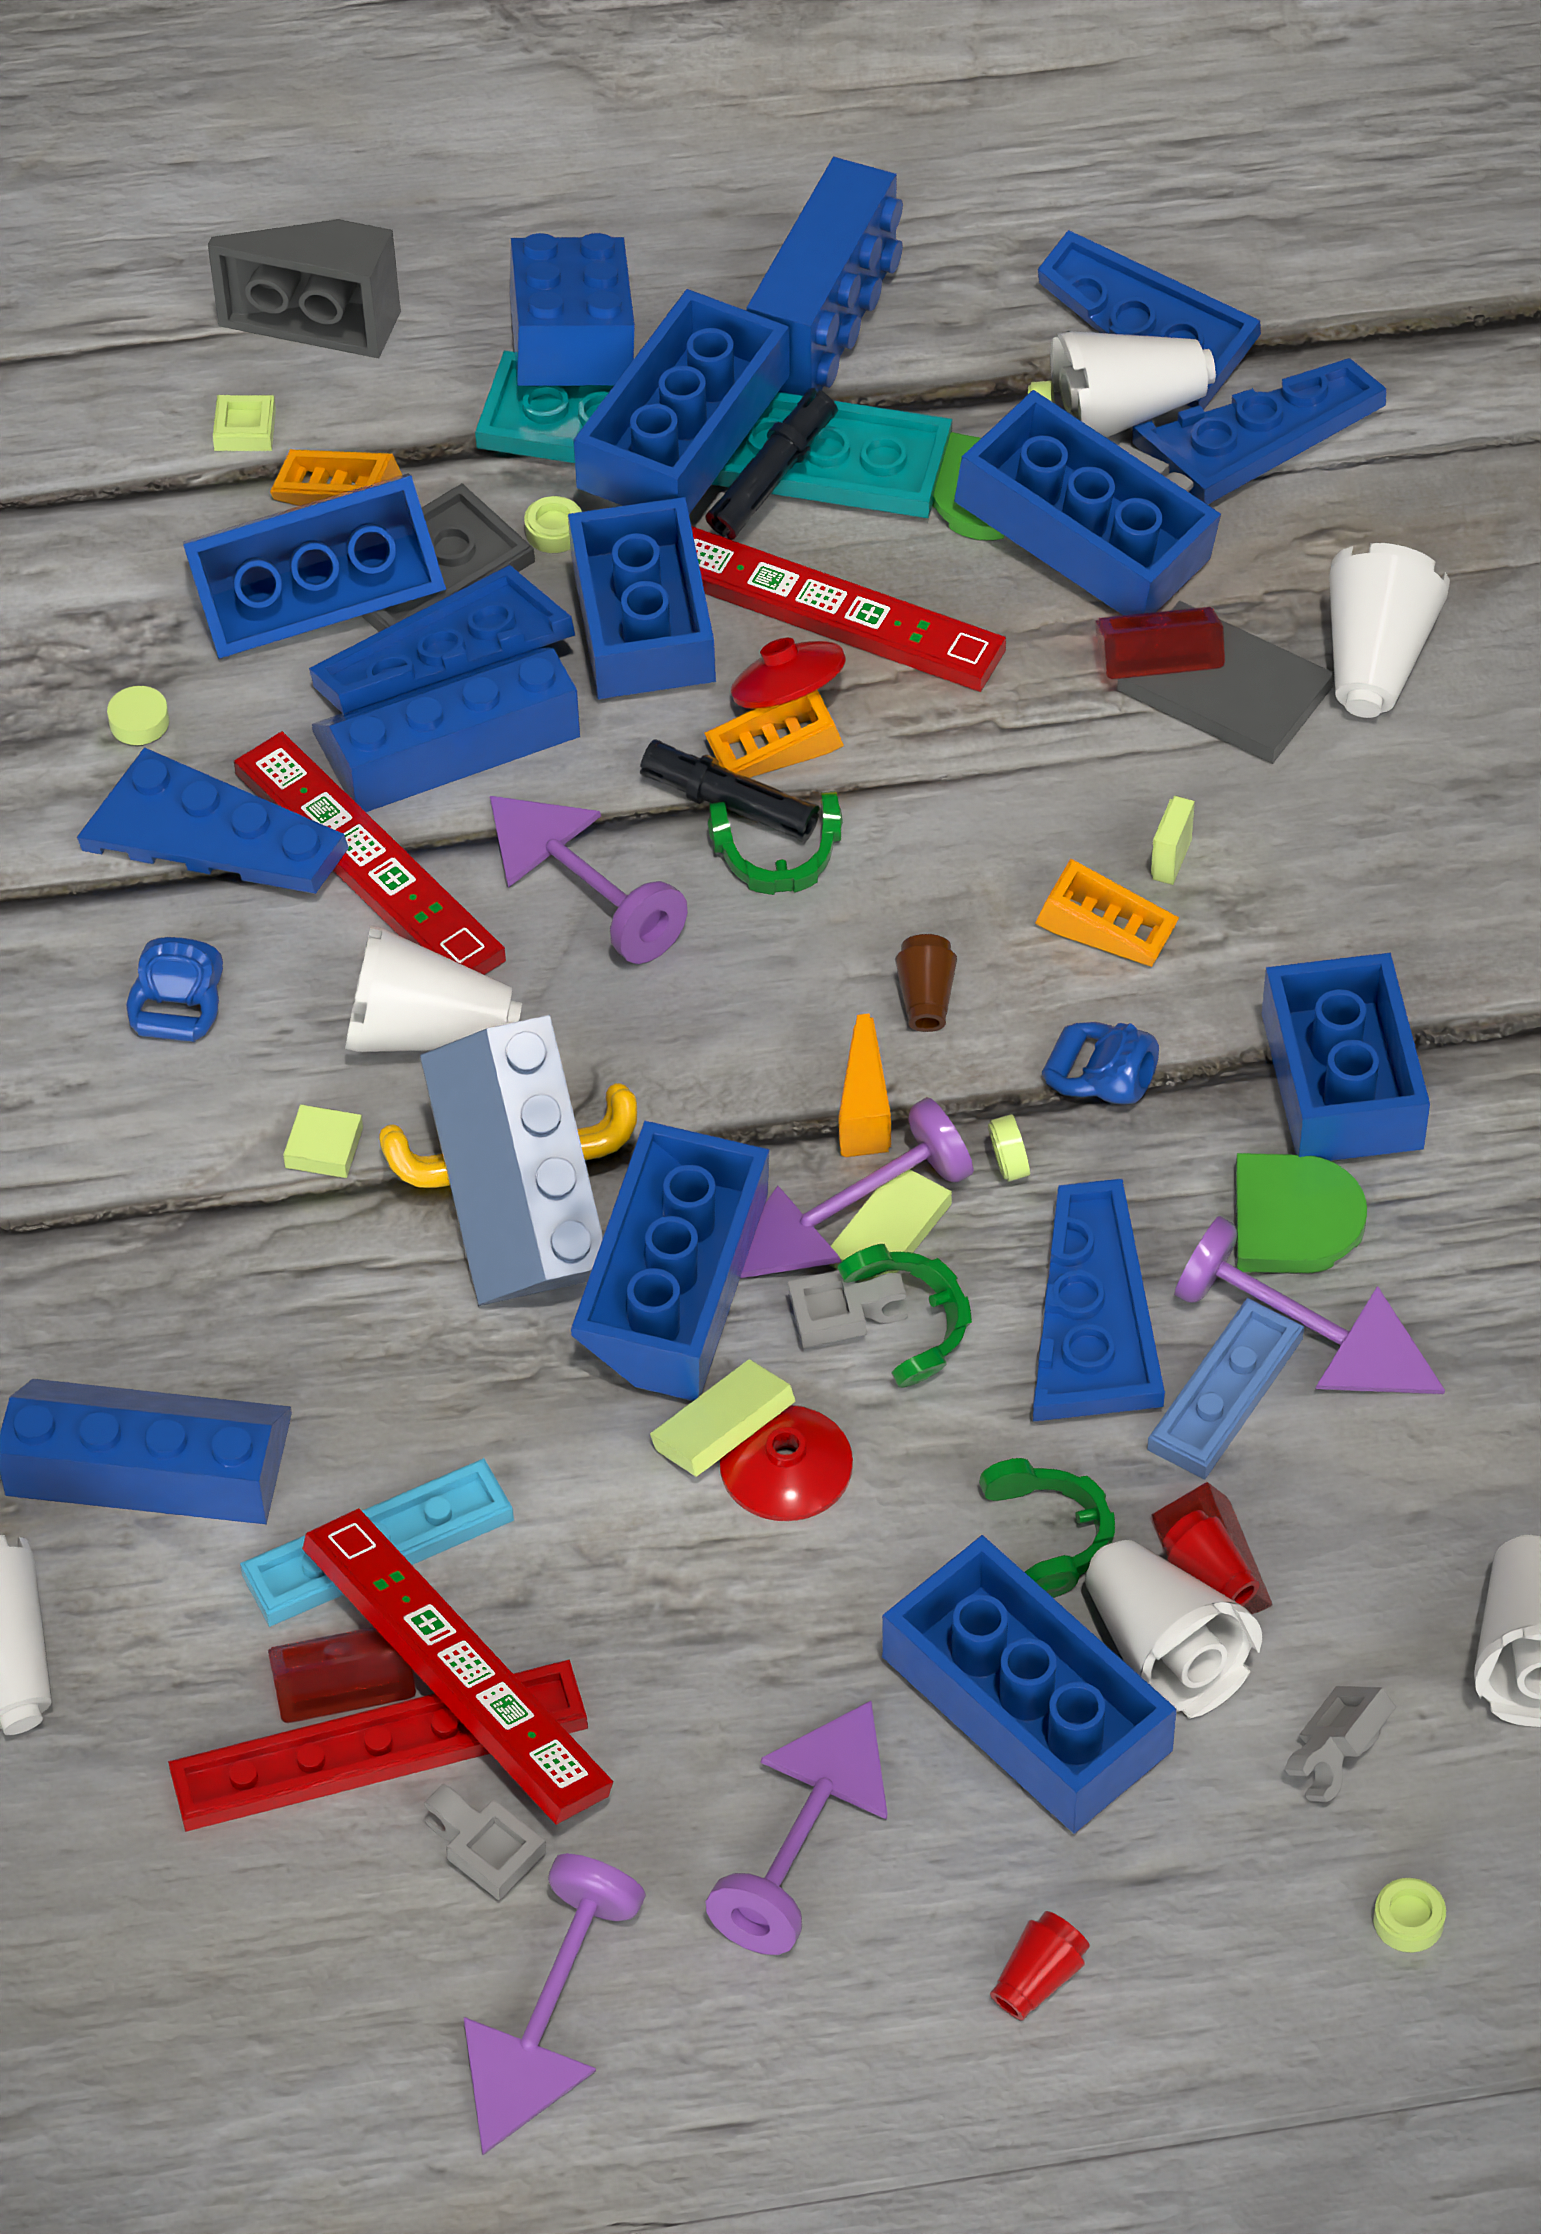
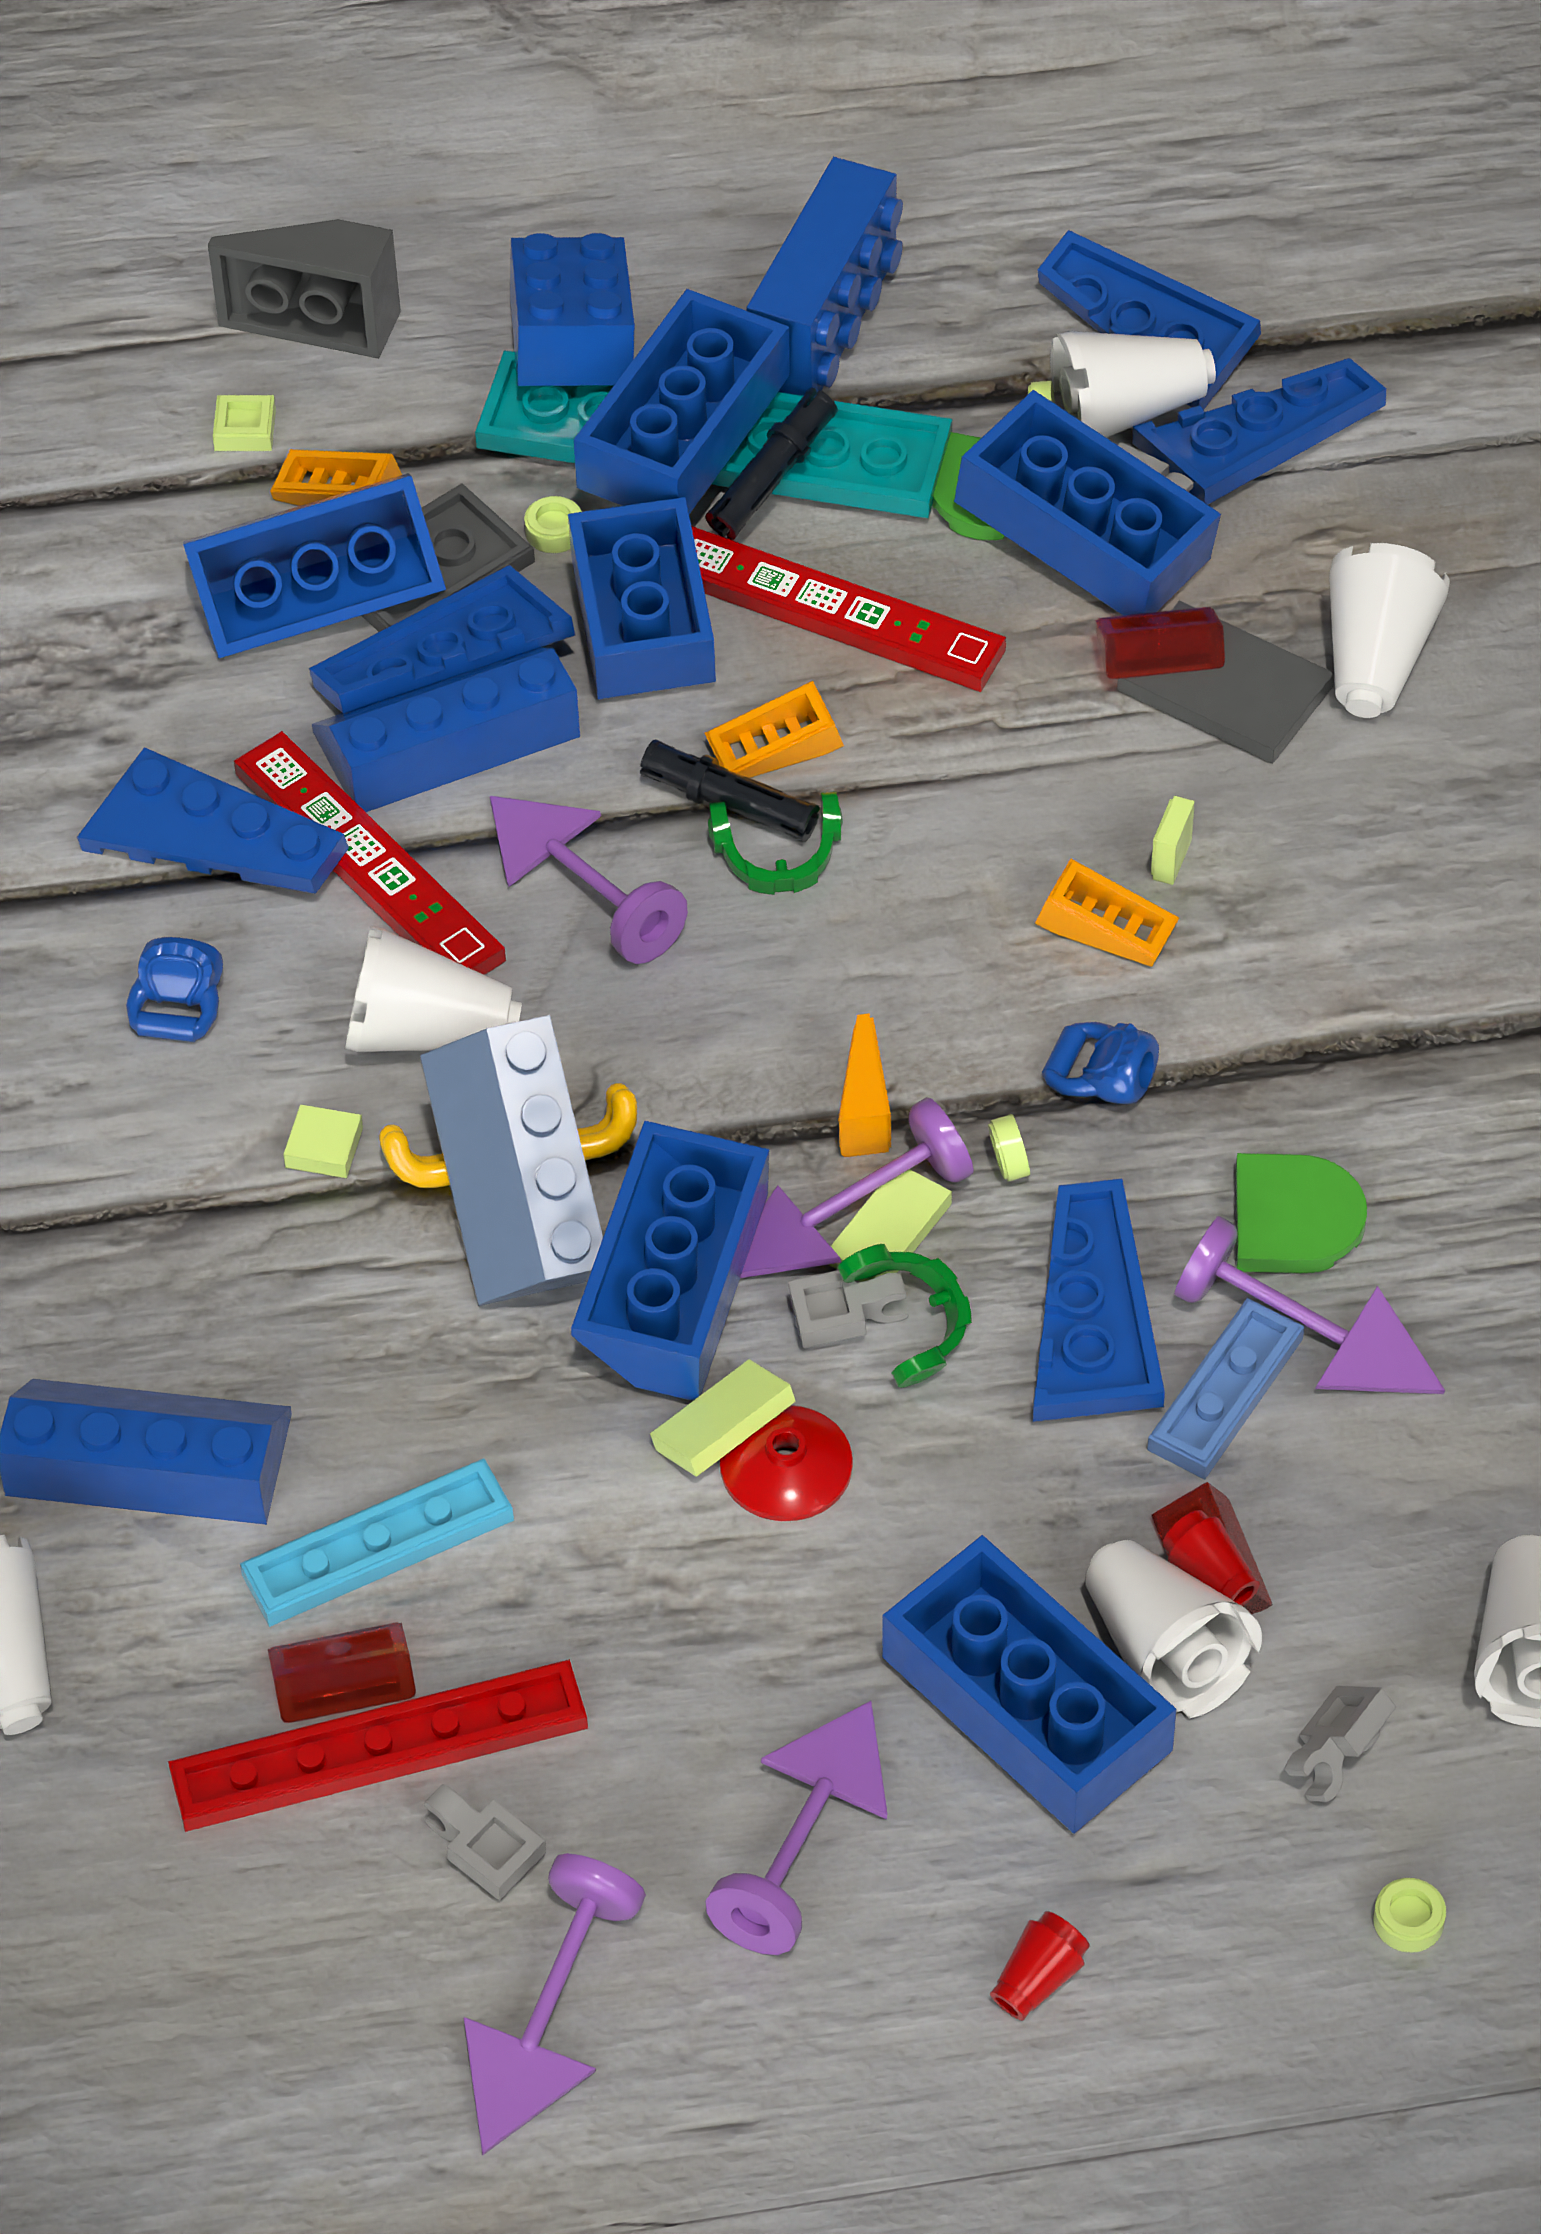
(138, 715): yellowish green tile -> none
(458, 1666): red tile -> none
(787, 672): red dish -> none
(926, 980): reddish brown cone -> none
(1018, 1478): green piece -> none
(1345, 1058): blue brick -> none

